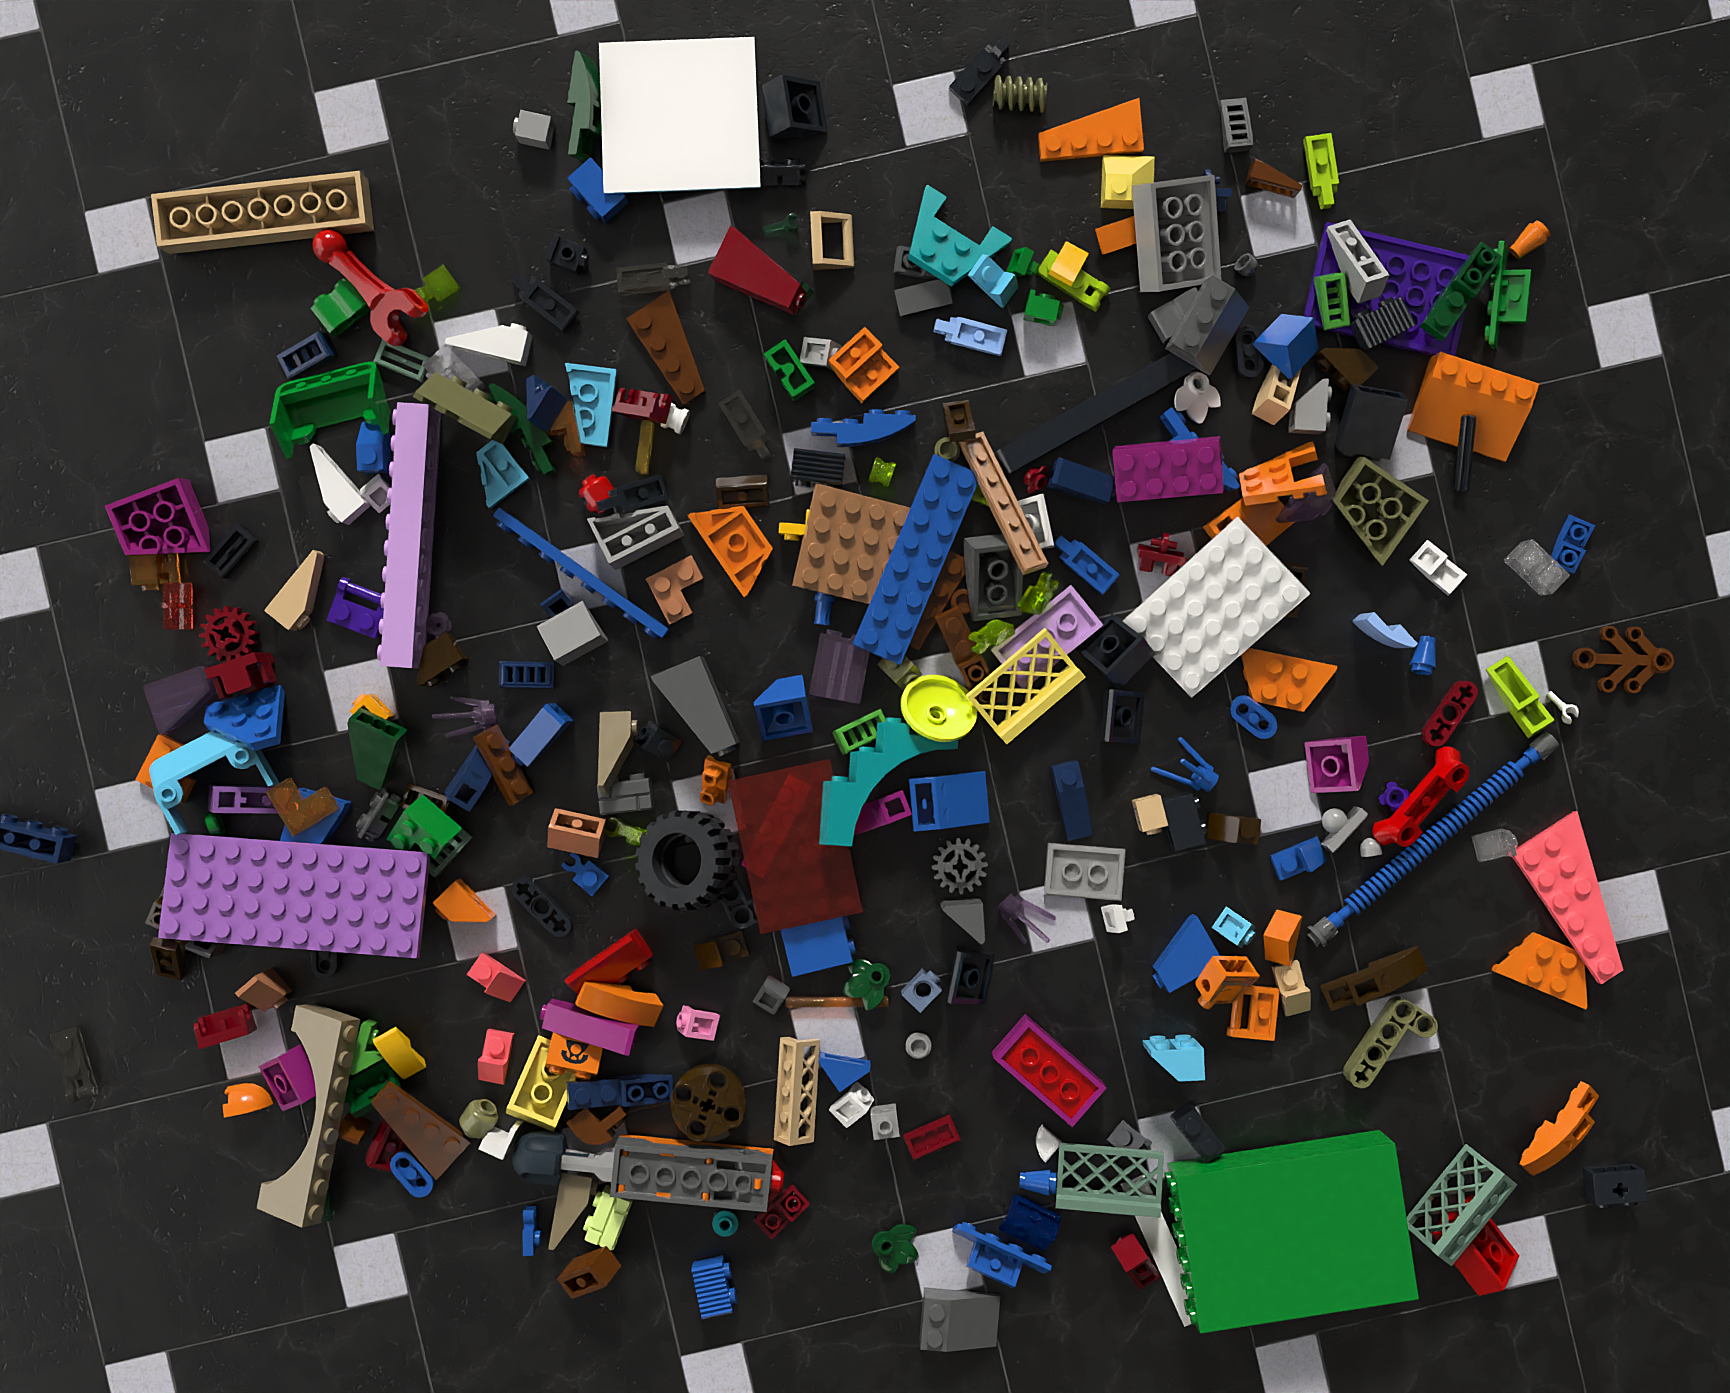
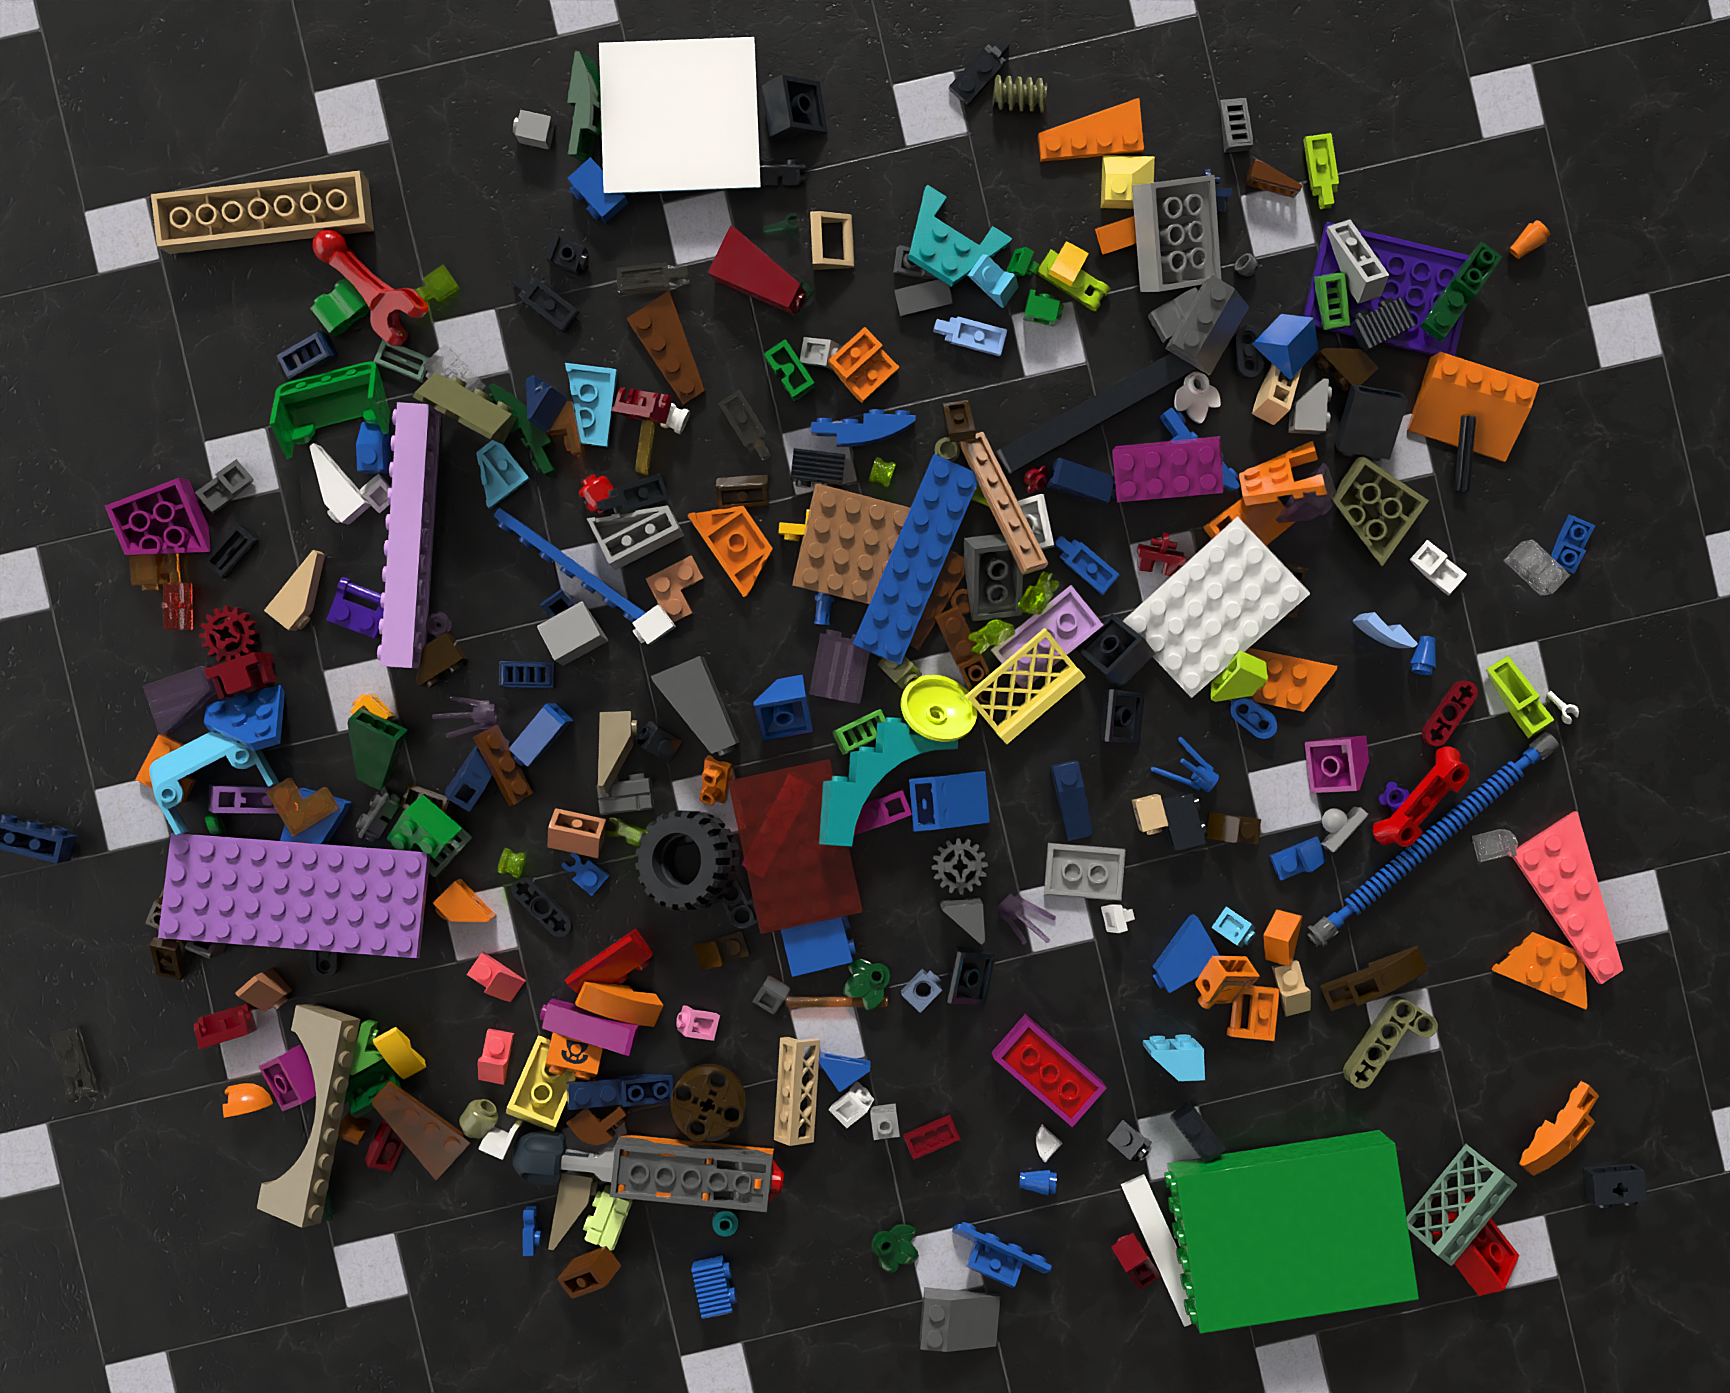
(225, 487): none -> dark grey slope
(410, 1174): blue plate -> none
(499, 343): white slope -> none
(511, 863): none -> clear neon green wheel
(653, 625): none -> white brick
(782, 1211): dark red slope -> none
(918, 1045): light grey plate -> none
(1030, 1223): clear blue panel -> none
(1109, 1201): sand green fence -> none
(1240, 678): none -> lime slope
(1370, 847): light grey hinge -> none
(1509, 299): green bracket -> none
(1627, 659): reddish brown plant -> none

